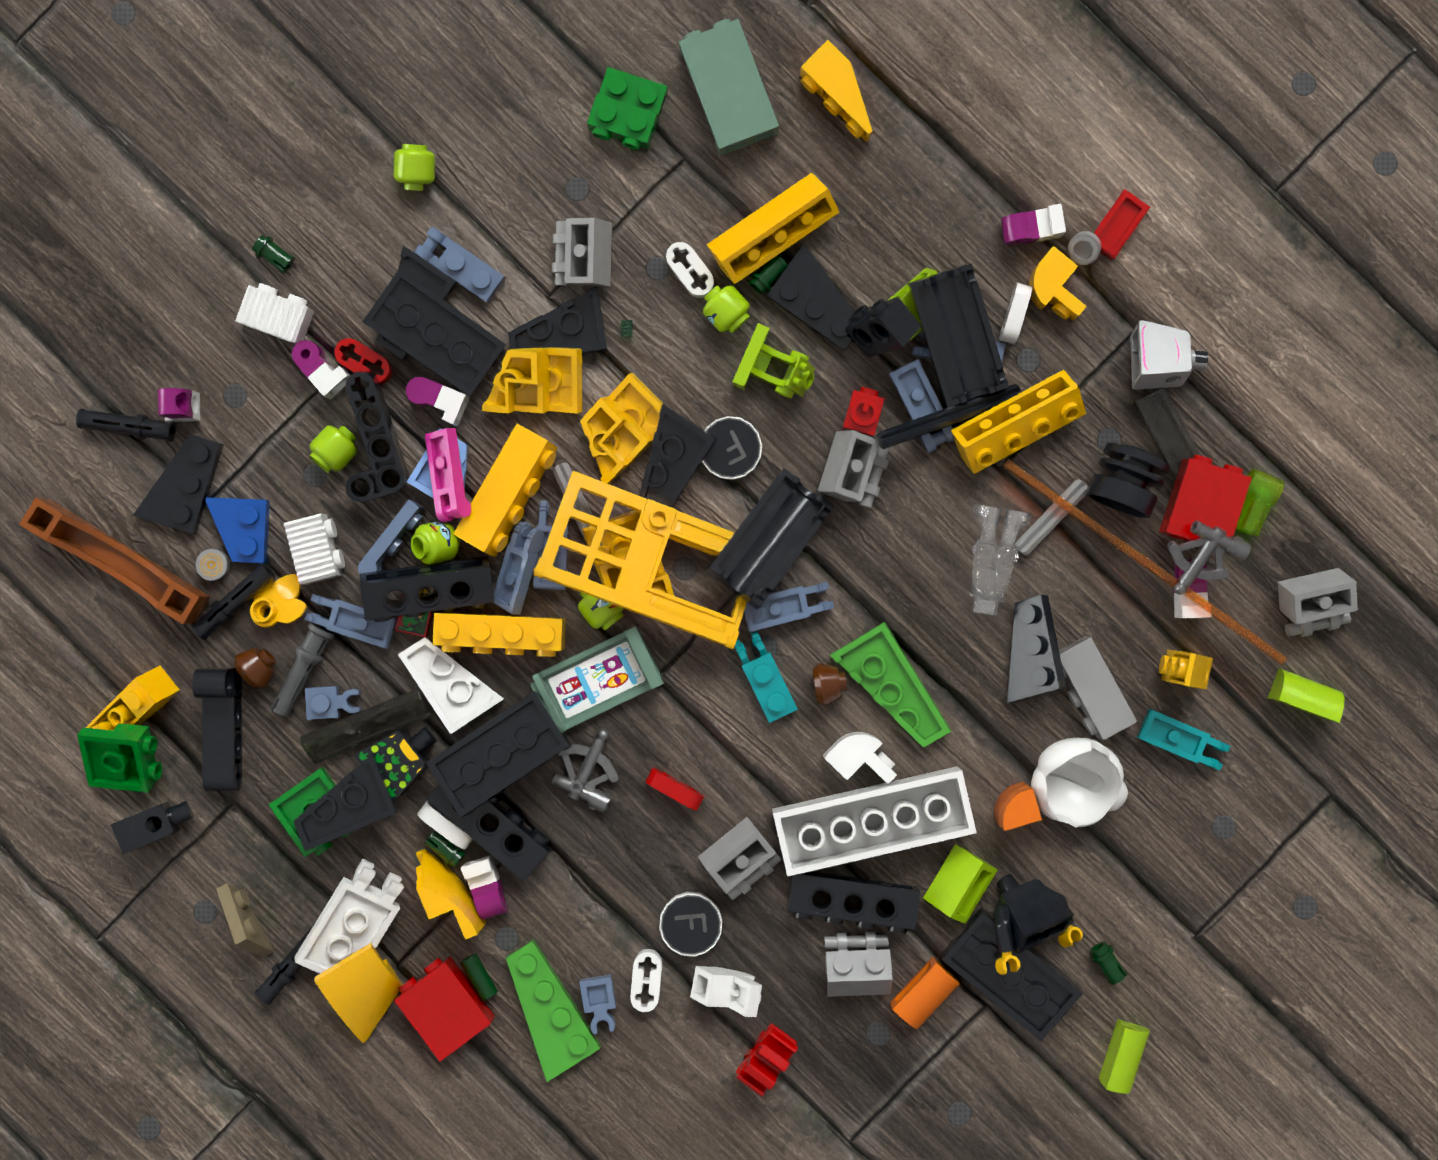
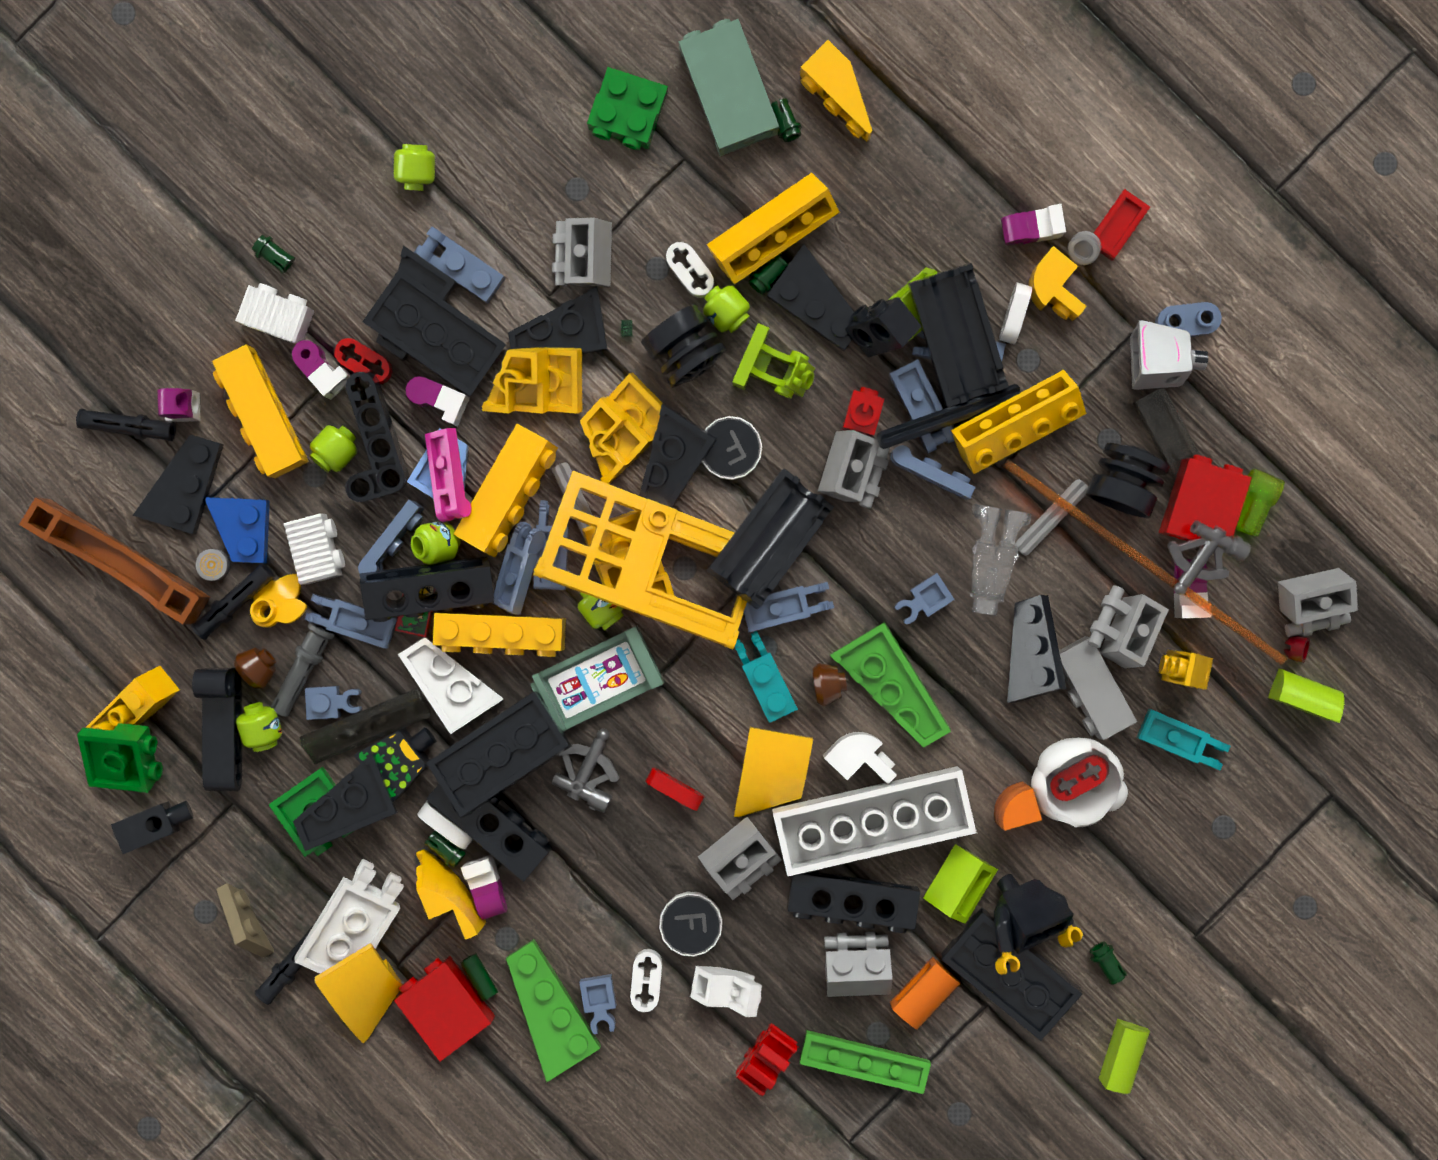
(259, 411): none -> yellow brick
(259, 727): none -> lime head
(686, 350): none -> black wheel
(772, 770): none -> yellow slope
(788, 127): none -> dark green pin
(864, 1062): none -> bright green plate
(928, 596): none -> sand blue plate
(930, 471): none -> sand blue plate
(1083, 784): none -> red beam
(1132, 630): none -> light grey brick
(1190, 318): none -> sand blue plate
(1299, 648): none -> dark red hinge

